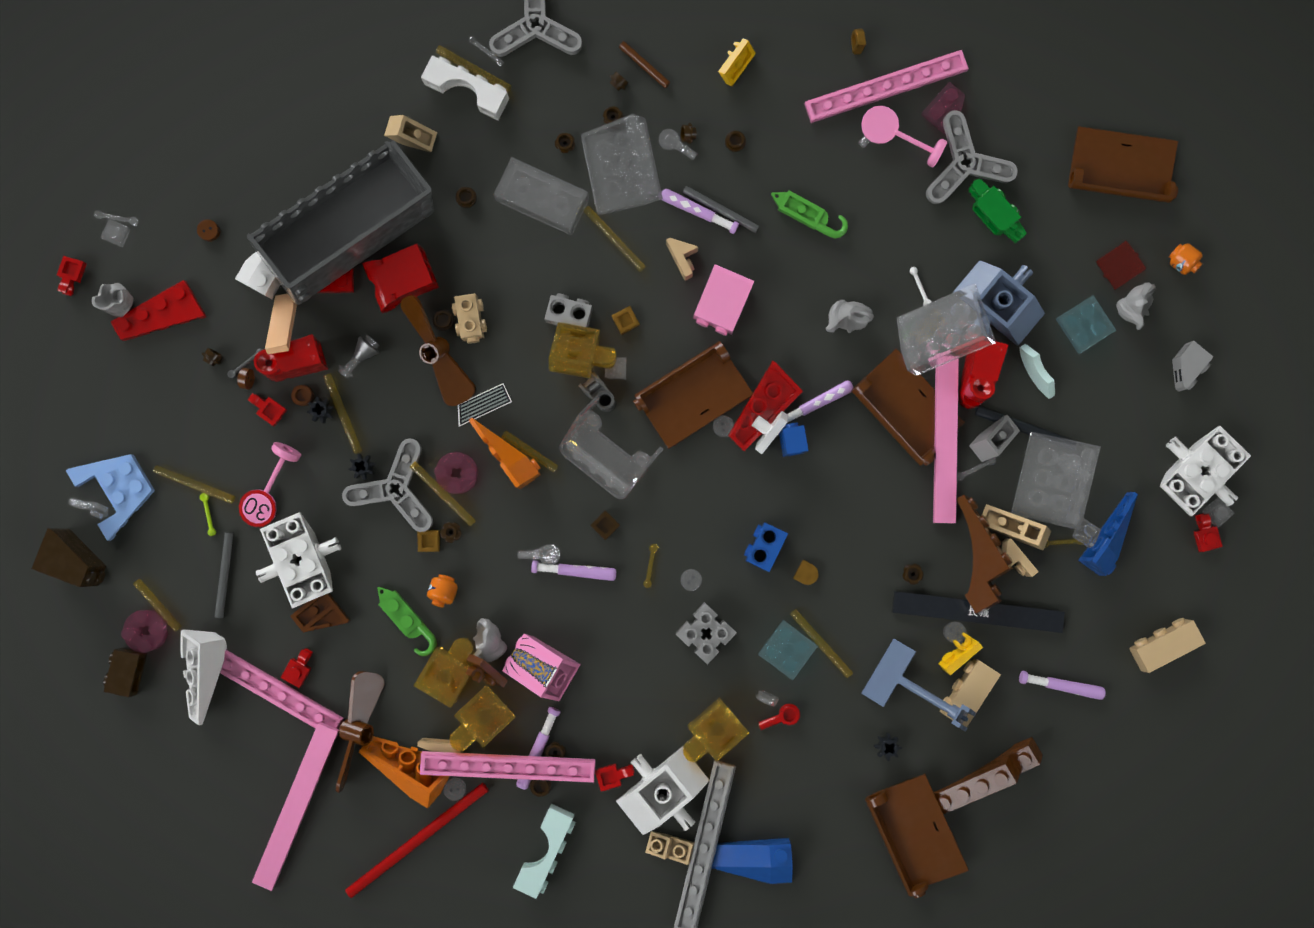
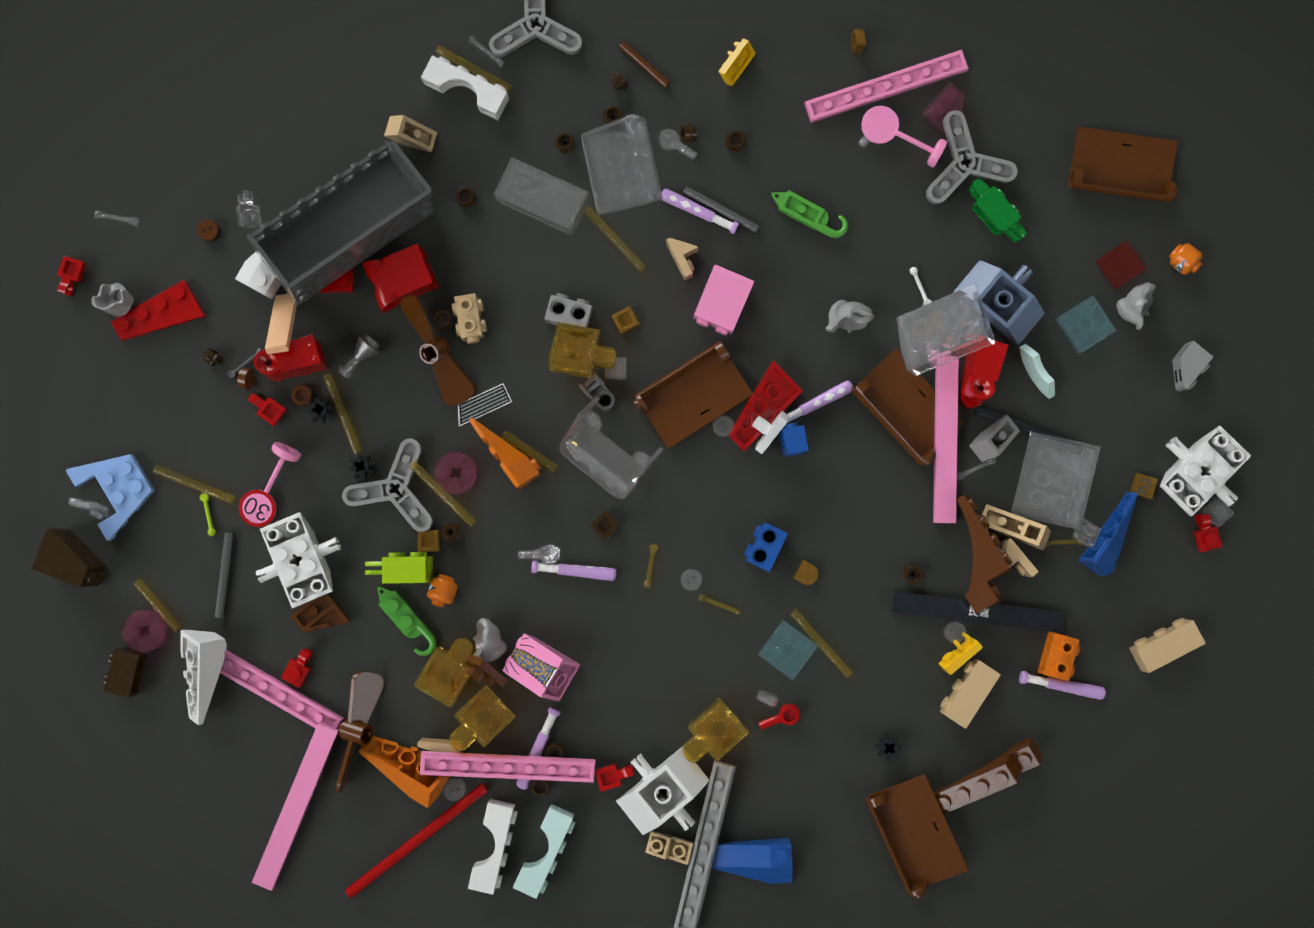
(115, 233): clear plate -> none
(247, 213): none -> clear plate
(403, 568): none -> lime brick
(485, 873): none -> white arch
(702, 598): none -> clear yellow hinge
(719, 632): light grey brick -> none
(890, 674): sand blue piece -> none
(1059, 656): none -> orange brick
(1143, 485): none -> pearl gold tile

